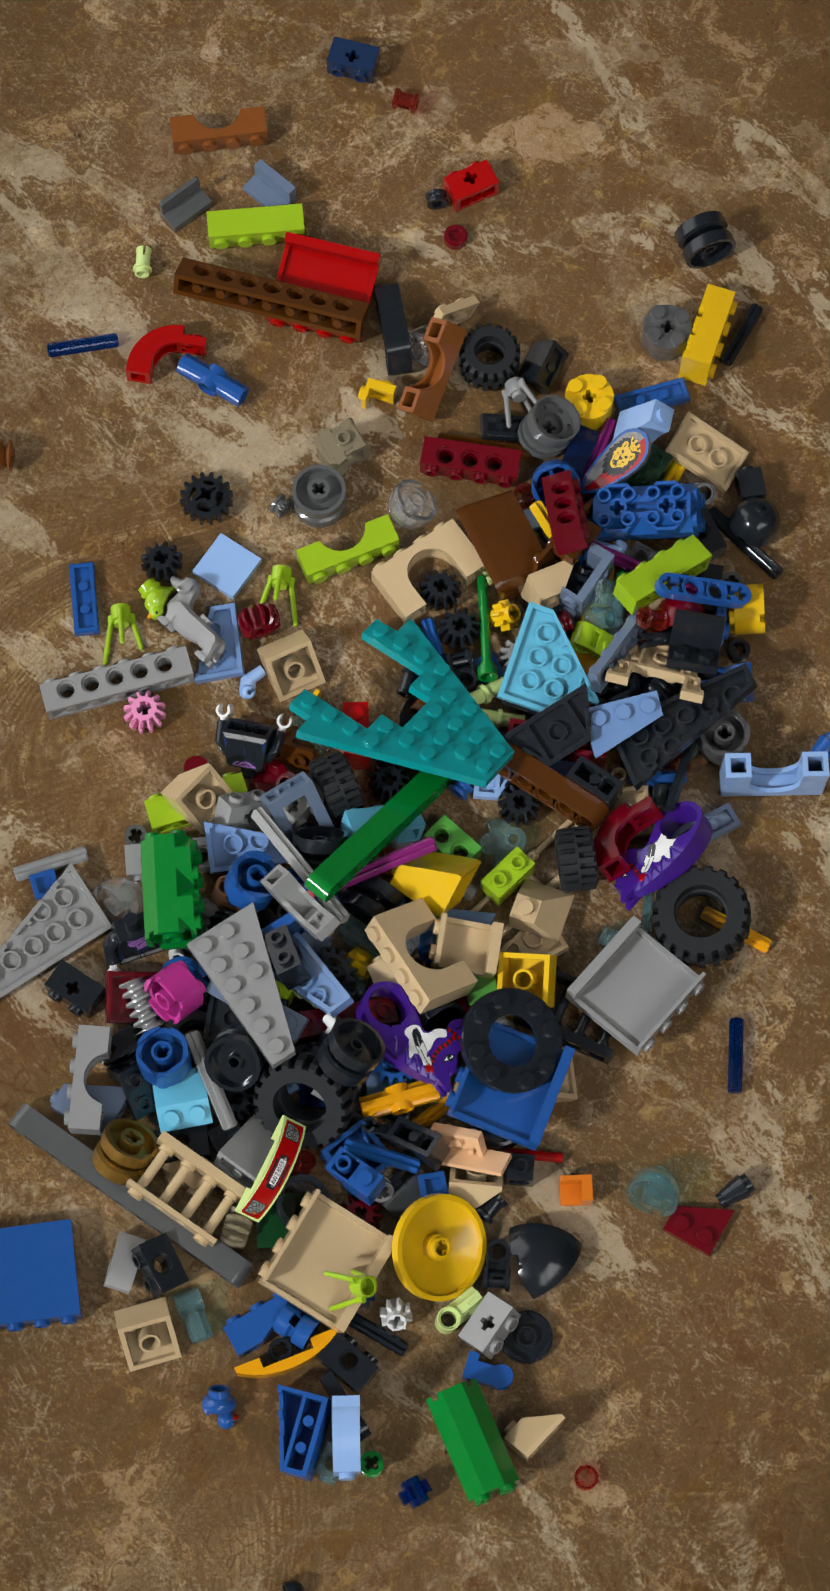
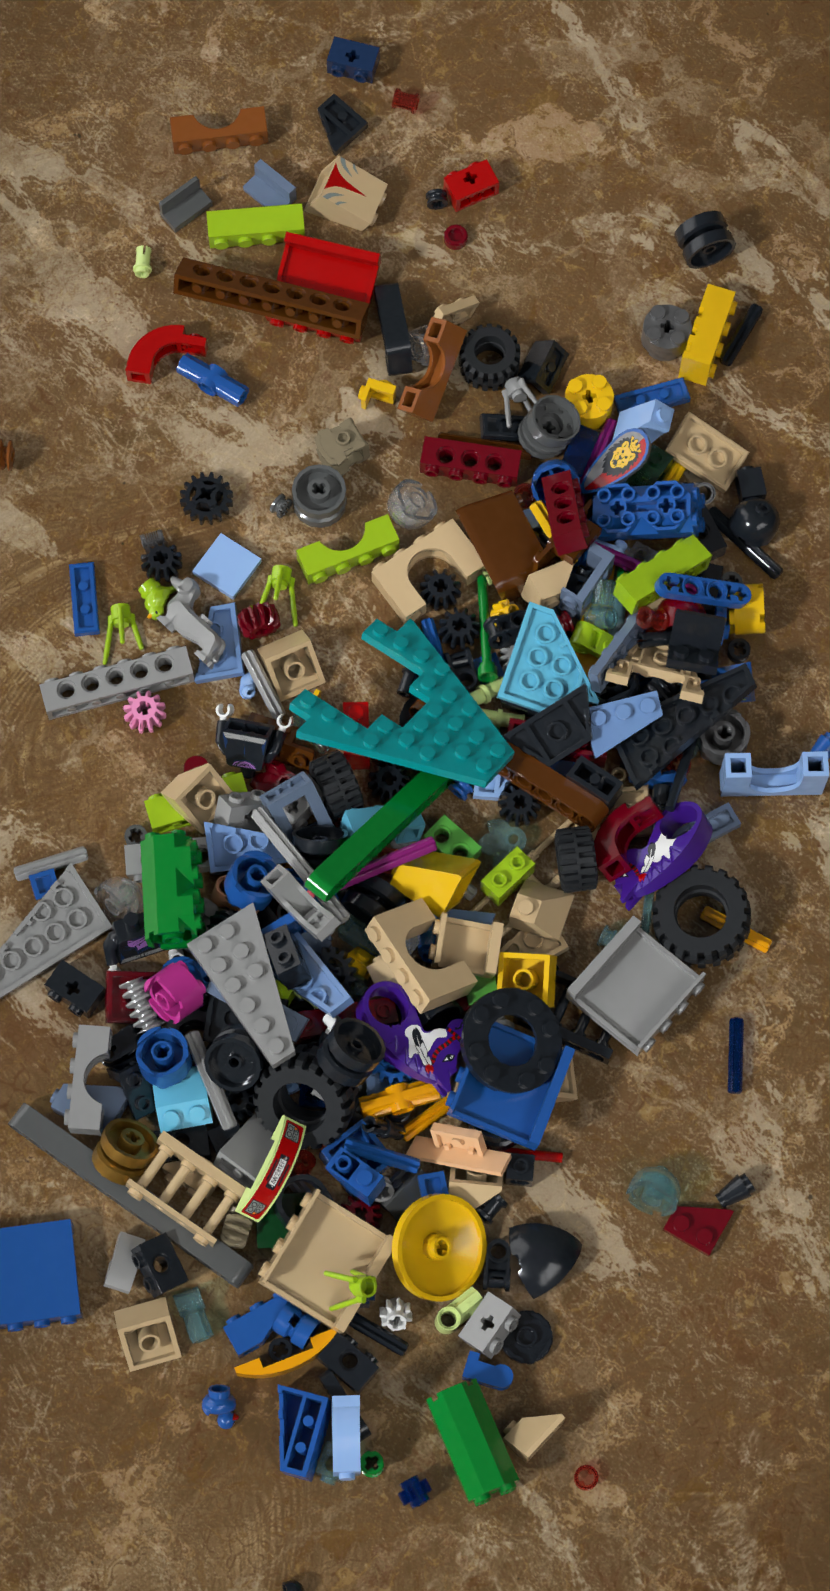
(83, 345): clear blue axle -> none
(150, 543): none -> flat silver piece
(263, 684): none -> light grey axle
(340, 123): none -> black wing
(347, 195): none -> tan slope
(418, 1142): black brick -> none
(507, 629): none -> black piece
(576, 1190): orange panel -> none

